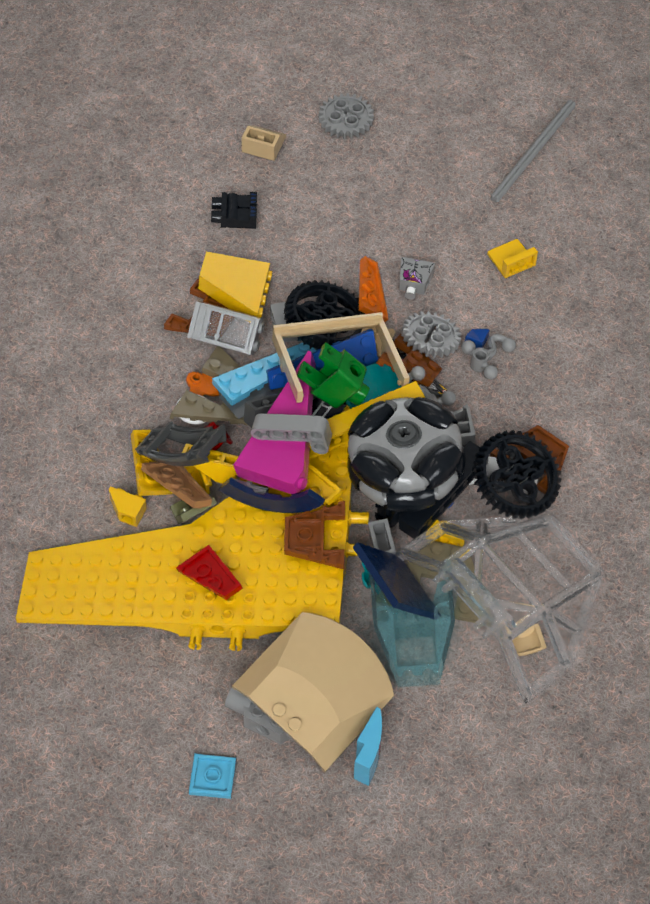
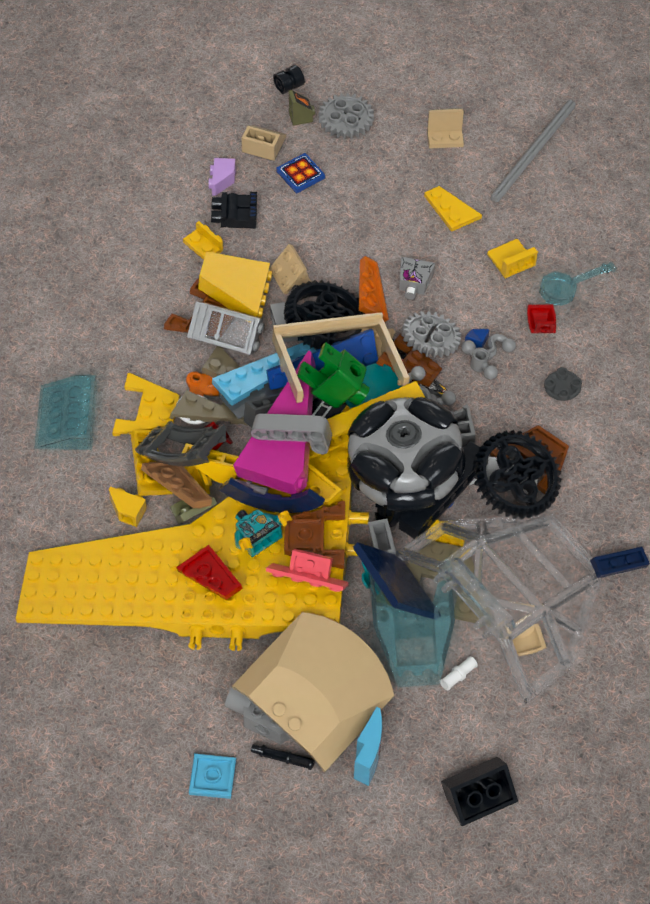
(66, 414): none -> clear light blue slope
(153, 409): none -> yellow wing
(203, 240): none -> yellow bracket
(222, 174): none -> lavender slope
(258, 530): none -> torso
(287, 757): none -> black piece
(288, 79): none -> black wheel
(289, 270): none -> tan bracket
(300, 109): none -> olive slope
(300, 173): none -> tile
(309, 568): none -> coral bracket
(445, 128): none -> tan bracket
(451, 209): none -> yellow wing
(458, 673): none -> white pin
(480, 790): none -> black slope
(541, 318): none -> red piece
(561, 288): none -> clear light blue piece
(562, 384): none -> dark grey dish
(619, 562): none -> dark blue plate

